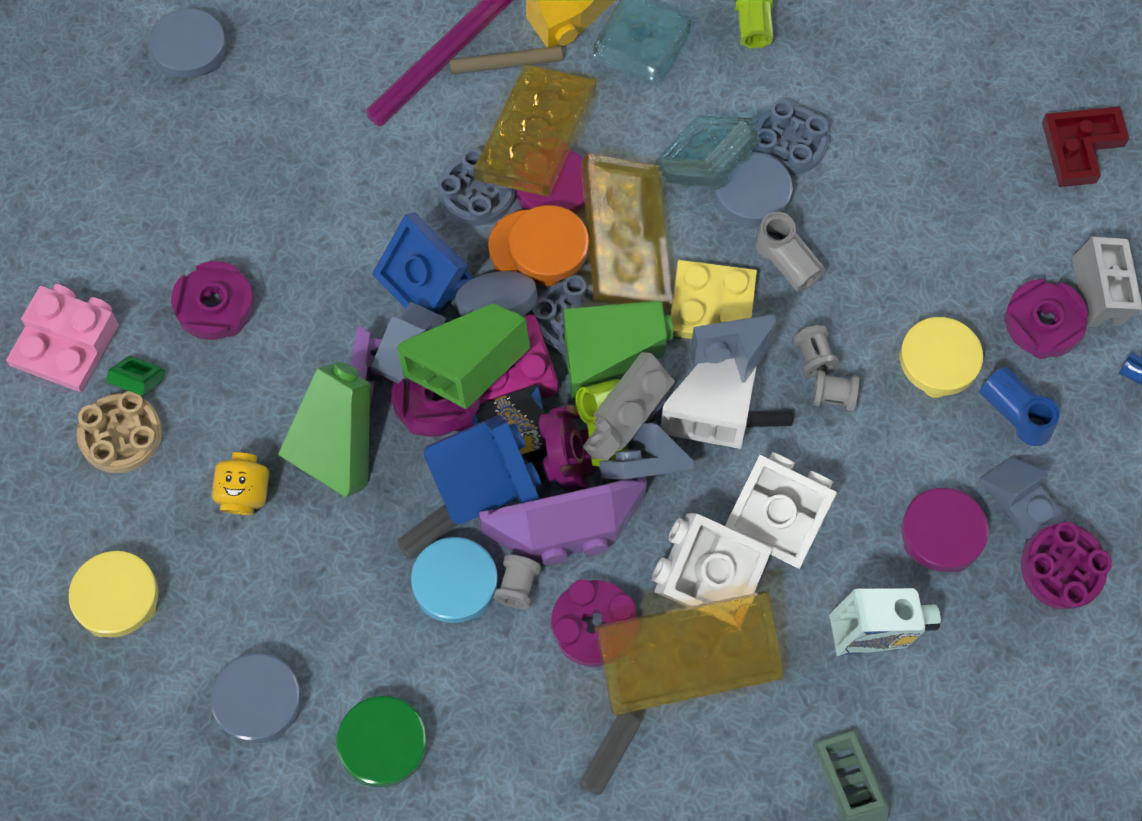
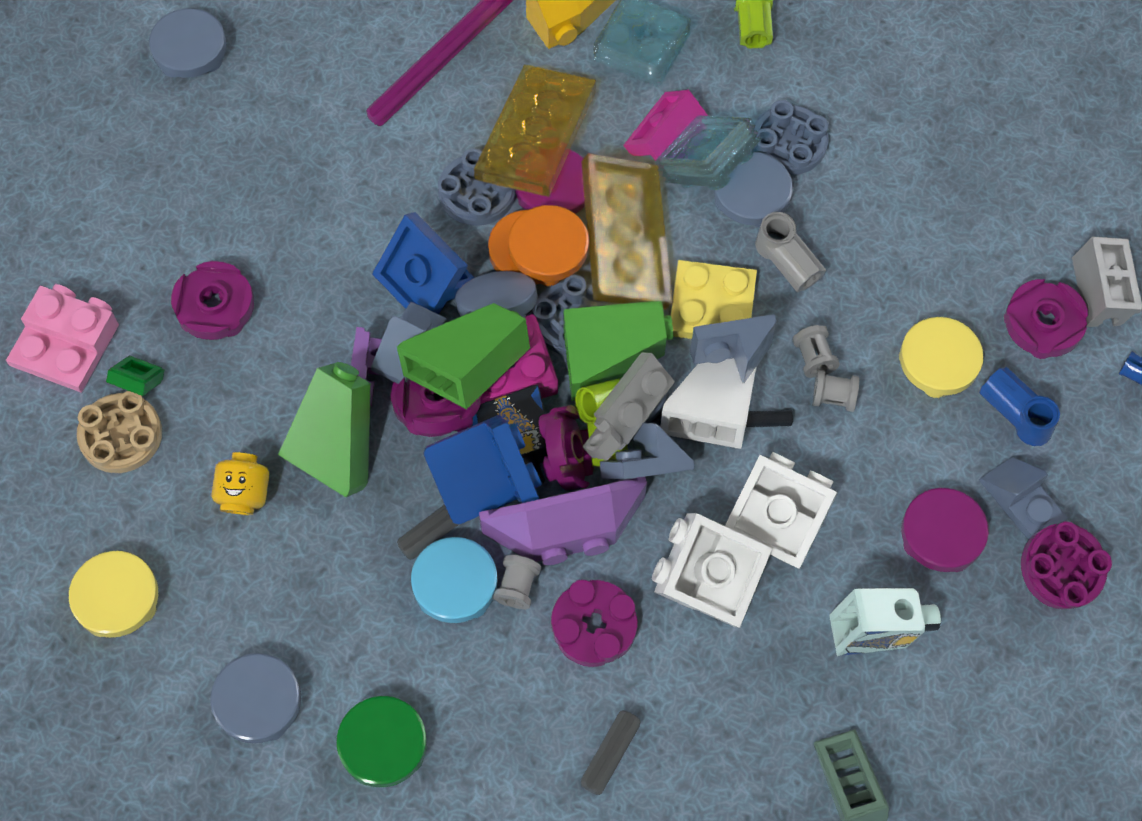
(506, 60): dark tan bar -> none
(664, 123): none -> dark pink panel
(689, 652): clear yellow plate -> none
(1076, 135): dark red plate -> none

